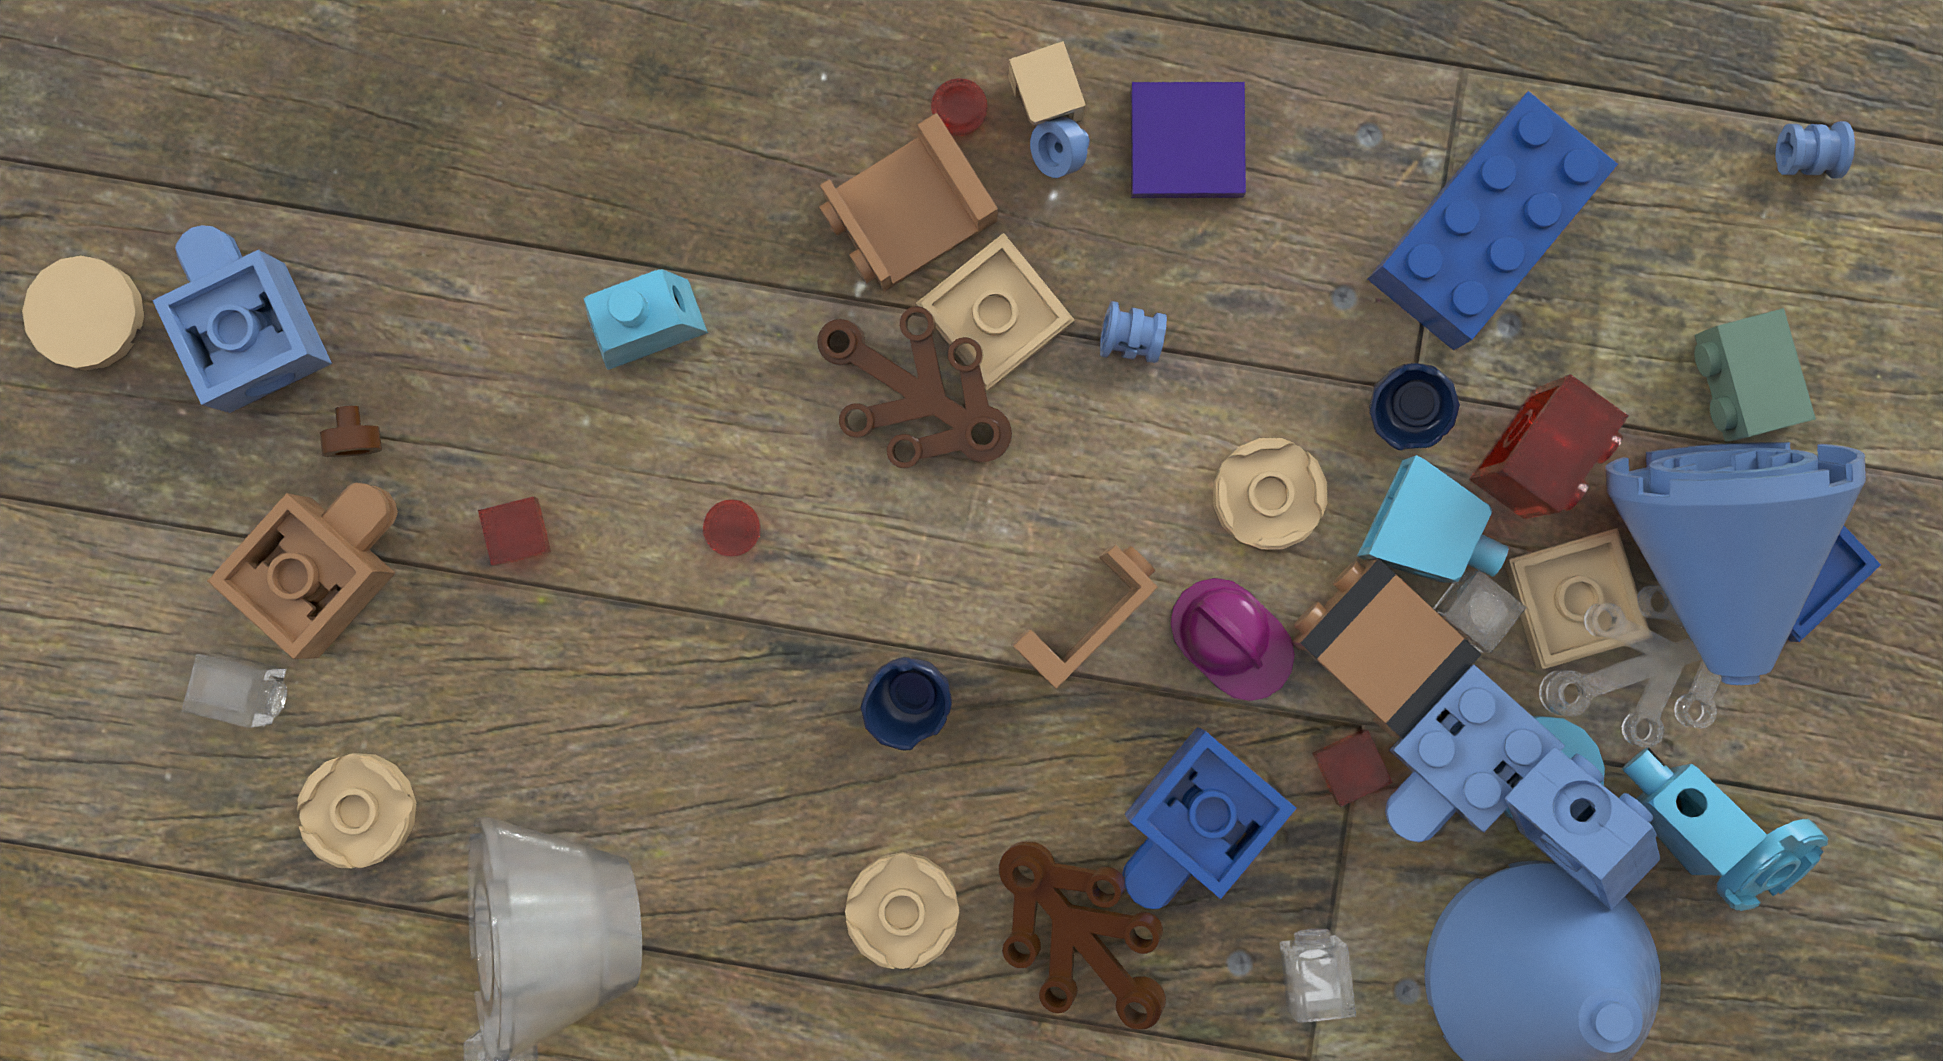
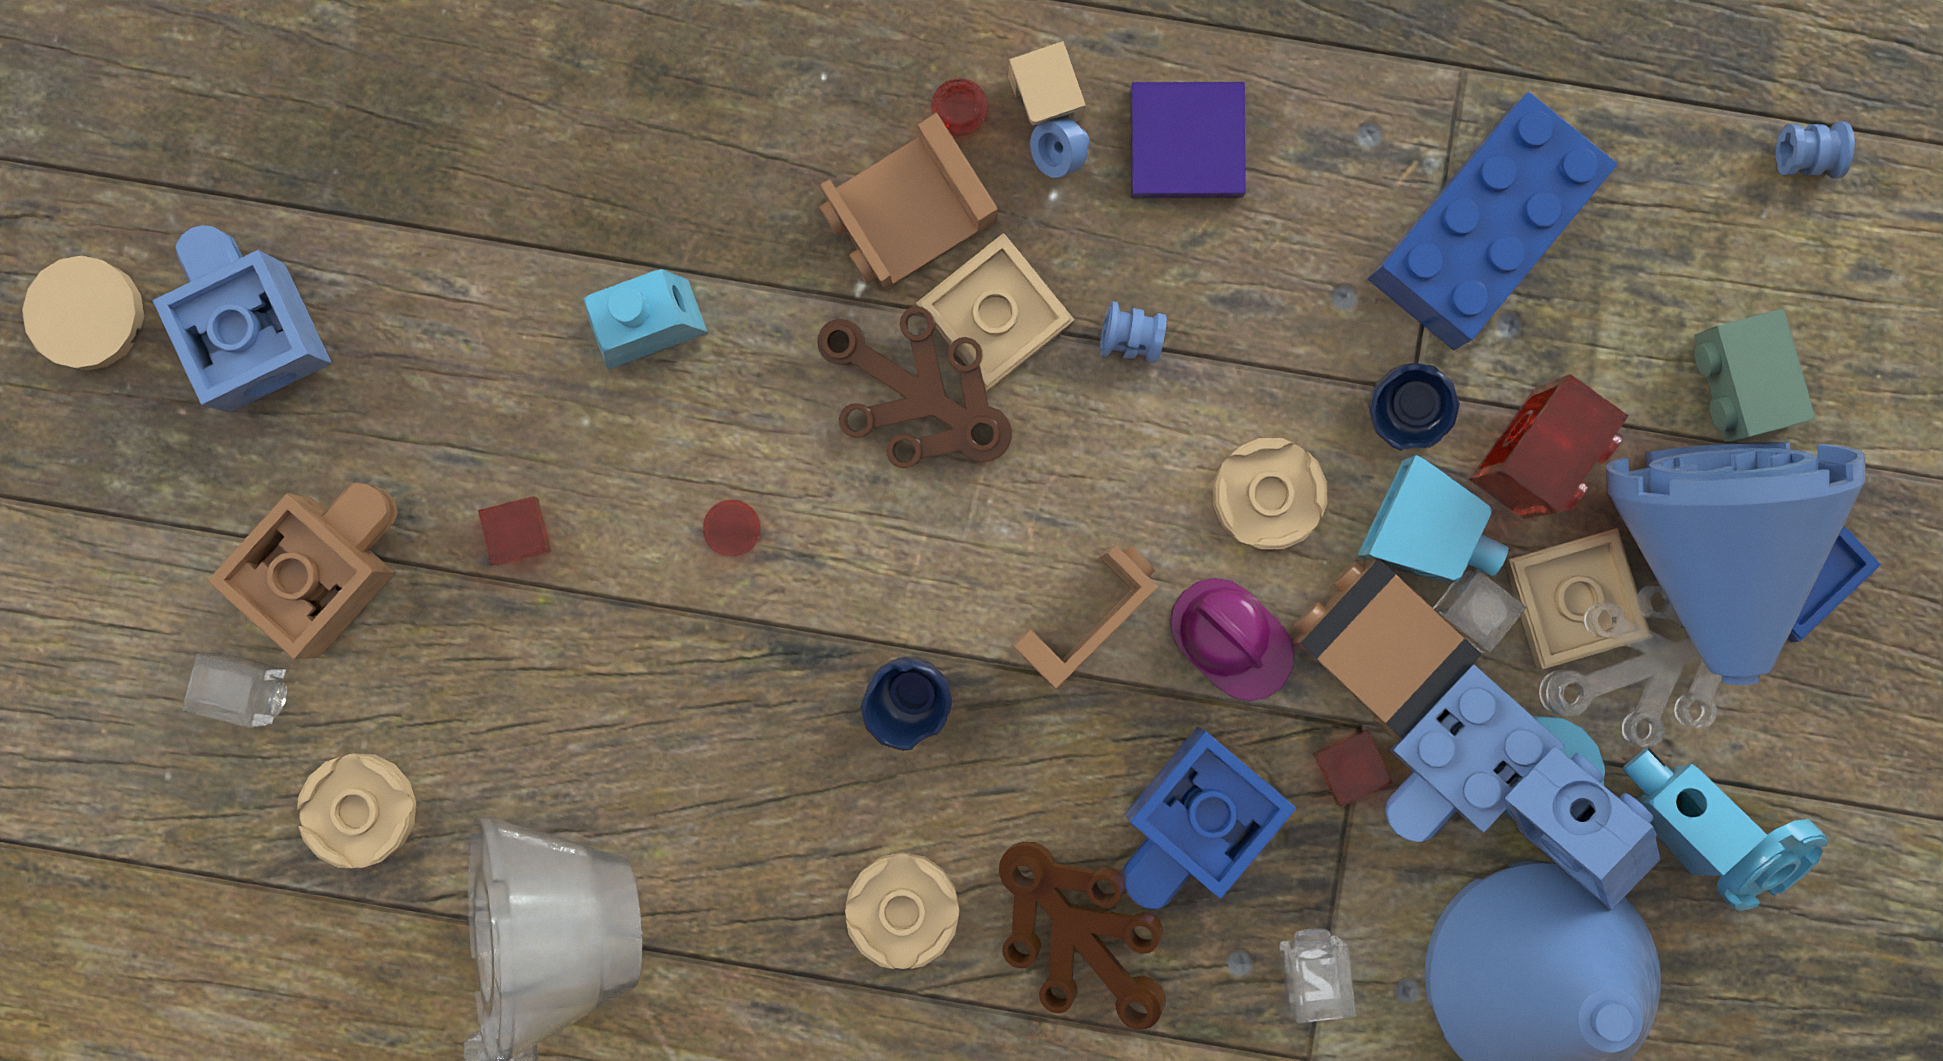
(350, 436): reddish brown tile -> none

